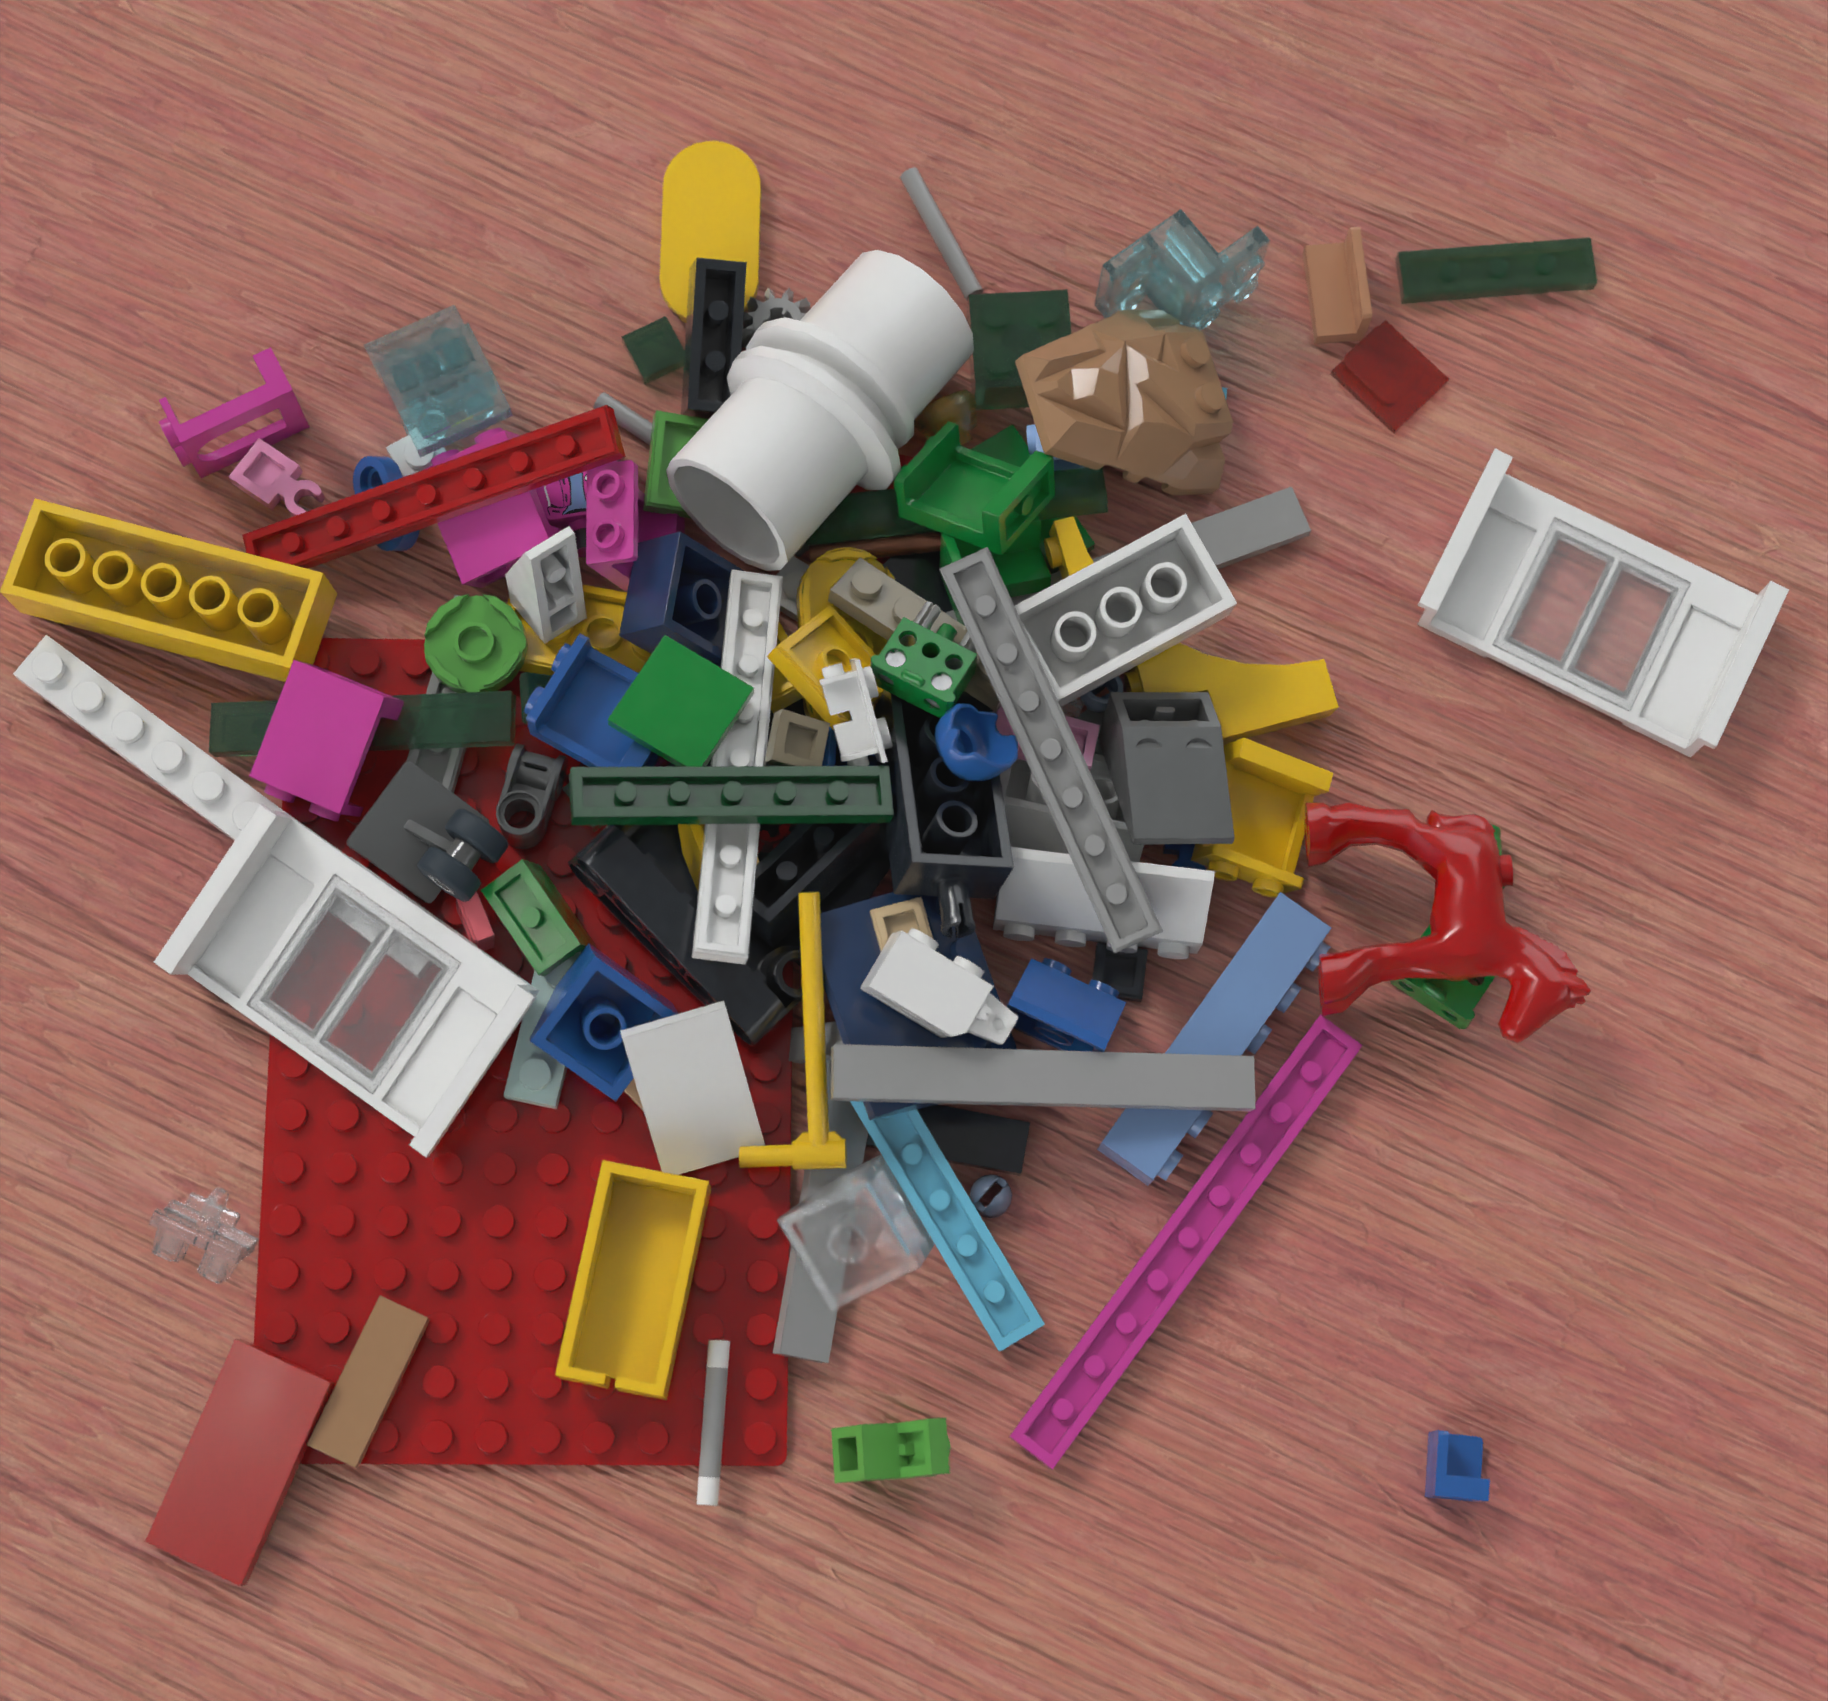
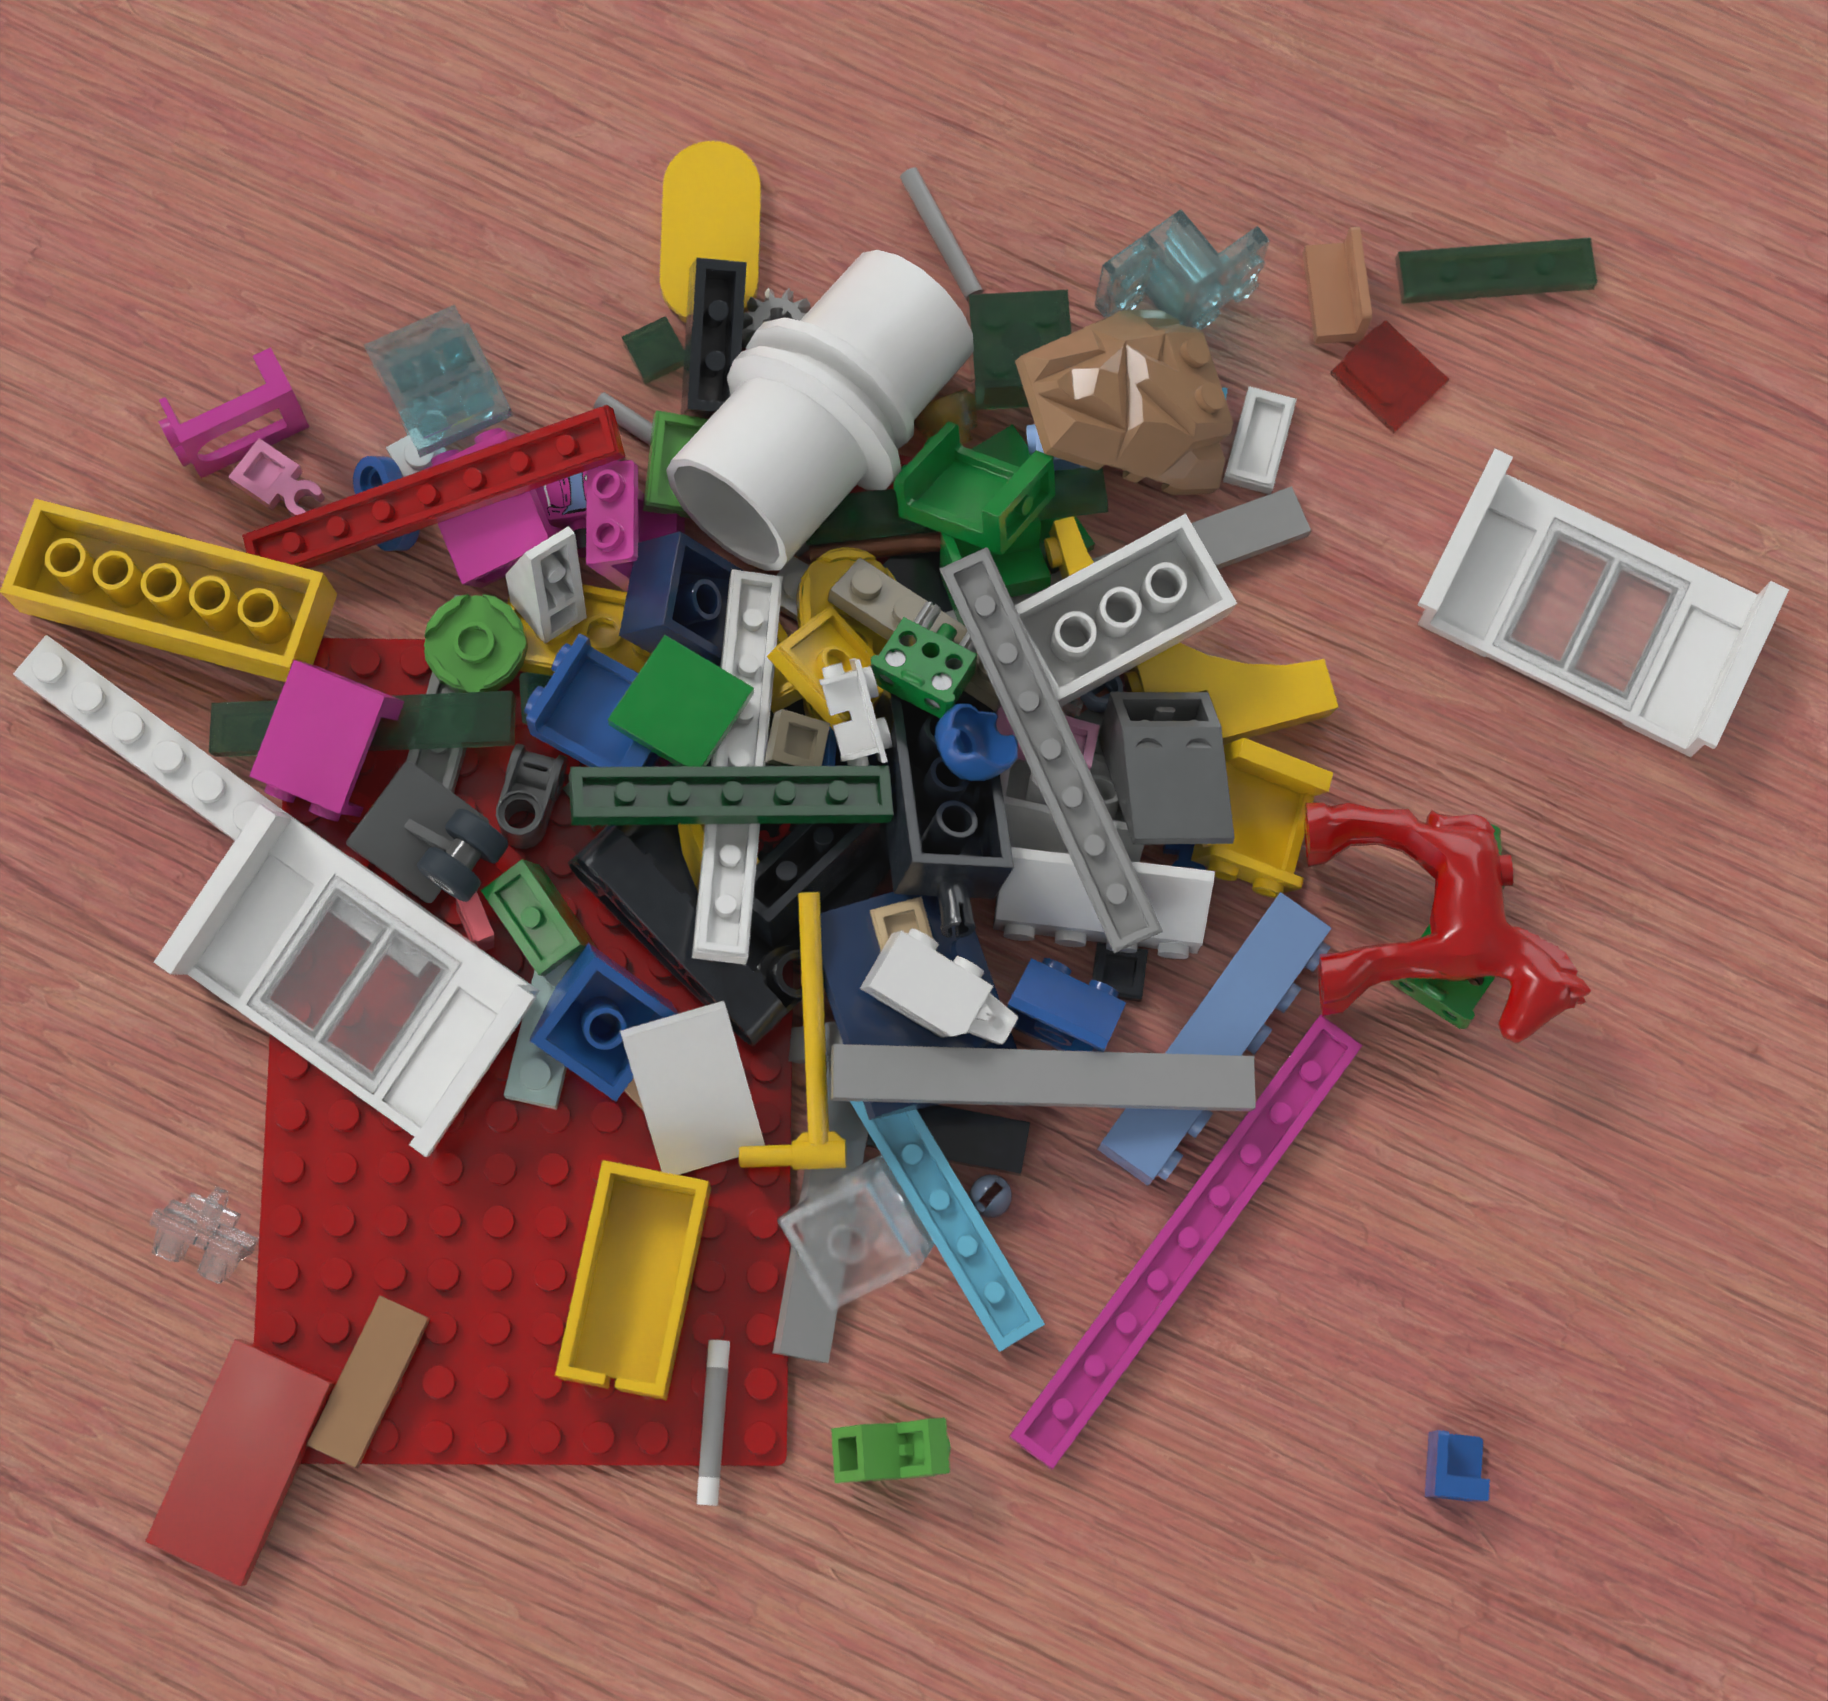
(1259, 440): none -> white tile

